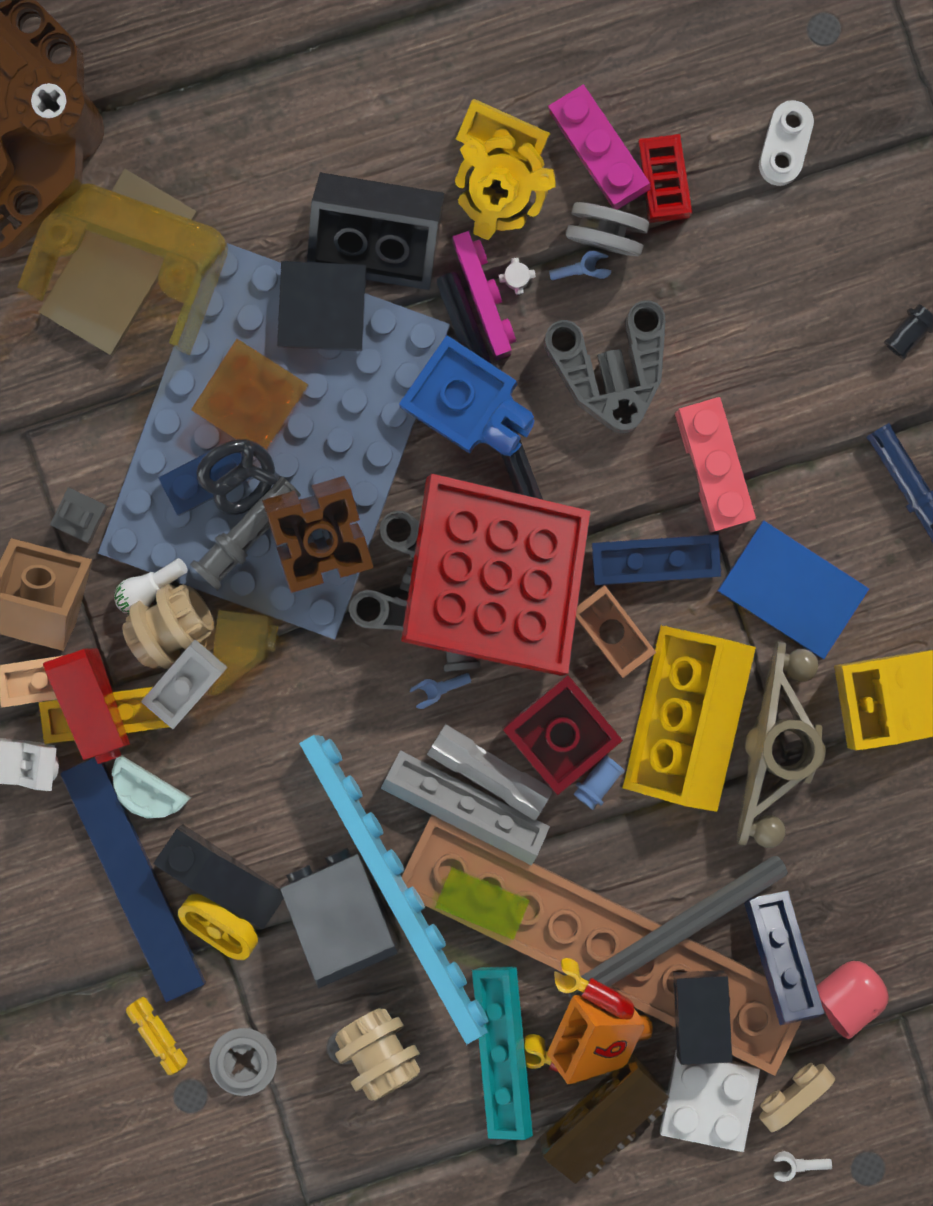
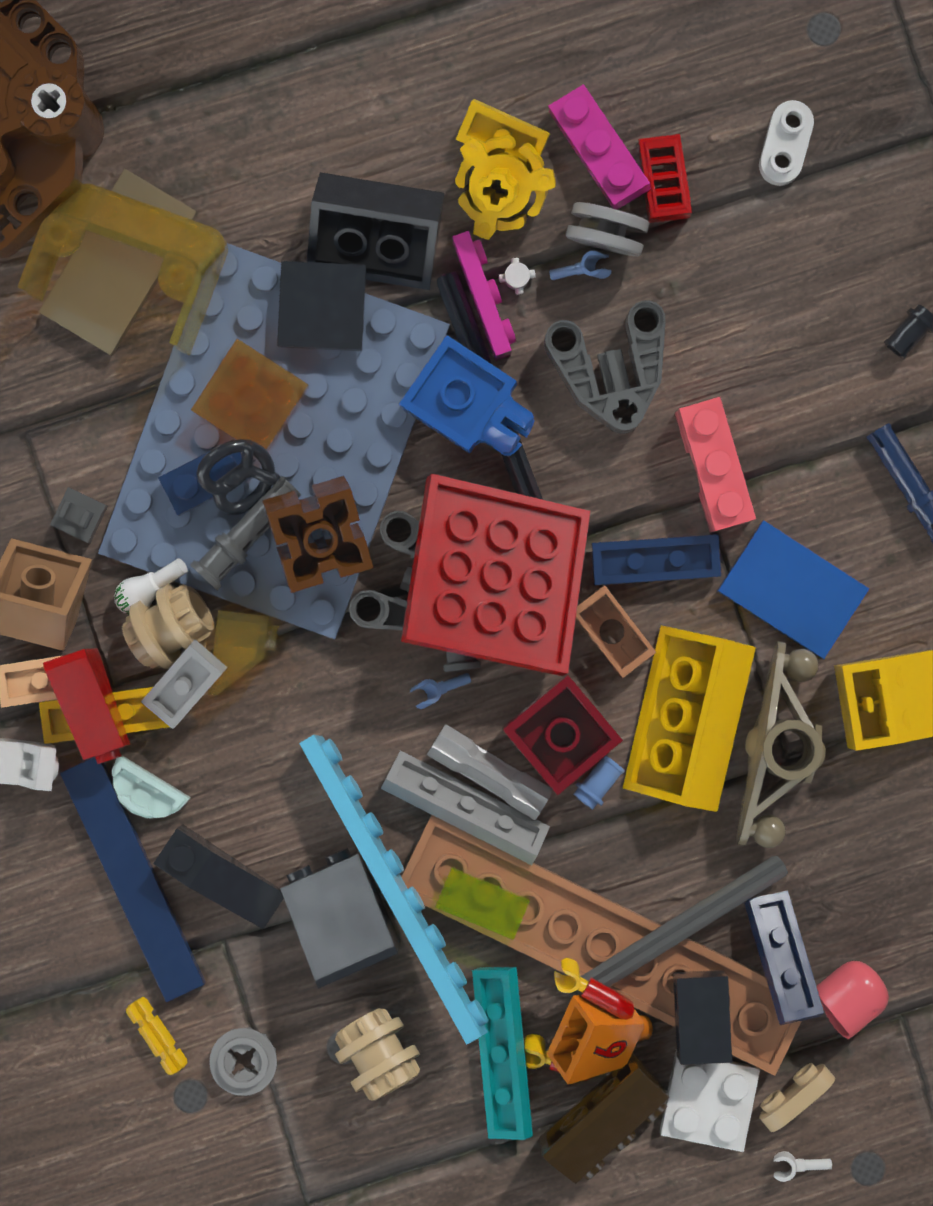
(218, 927): yellow plate -> none

